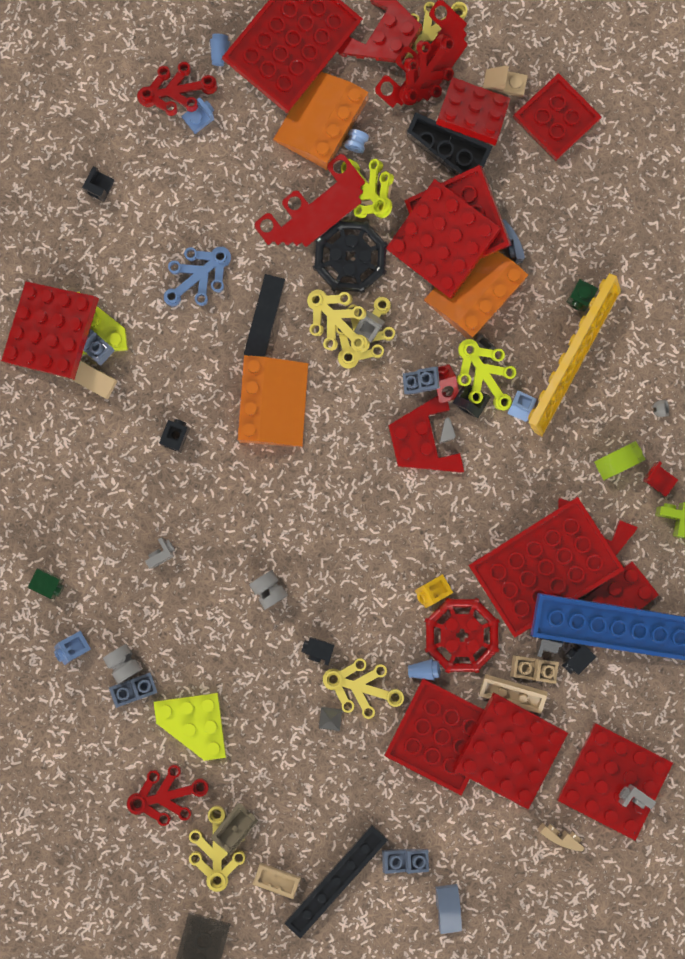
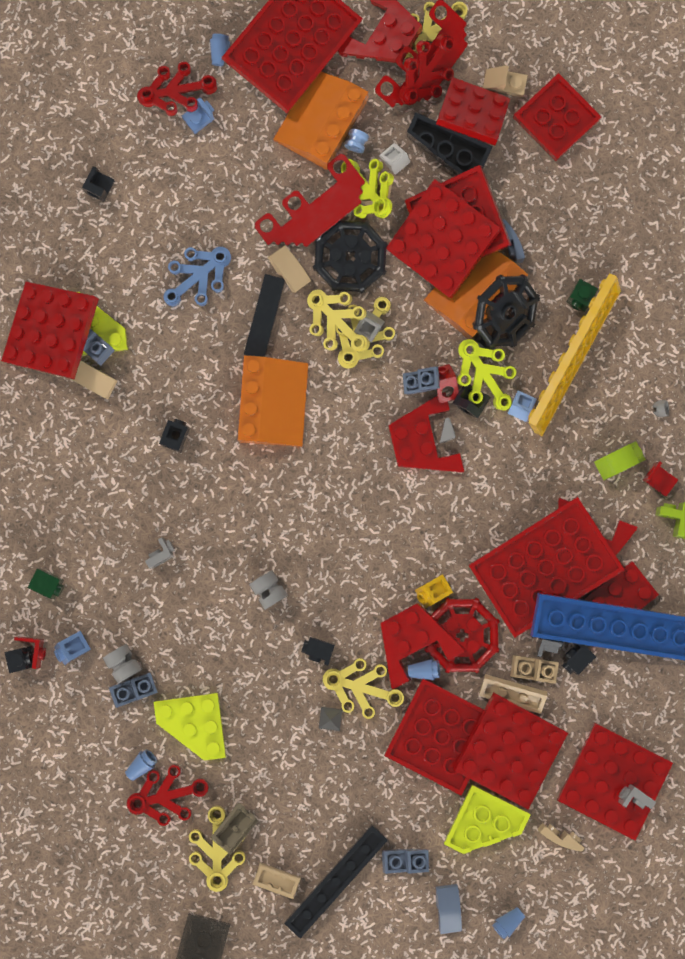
(19, 659): none -> black brick
(39, 650): none -> red bracket
(142, 764): none -> medium blue cone
(290, 269): none -> tan slope
(395, 158): none -> white slope
(409, 633): none -> red wing
(484, 821): none -> neon yellow plate
(508, 922): none -> medium blue cone
(514, 324): none -> black plate

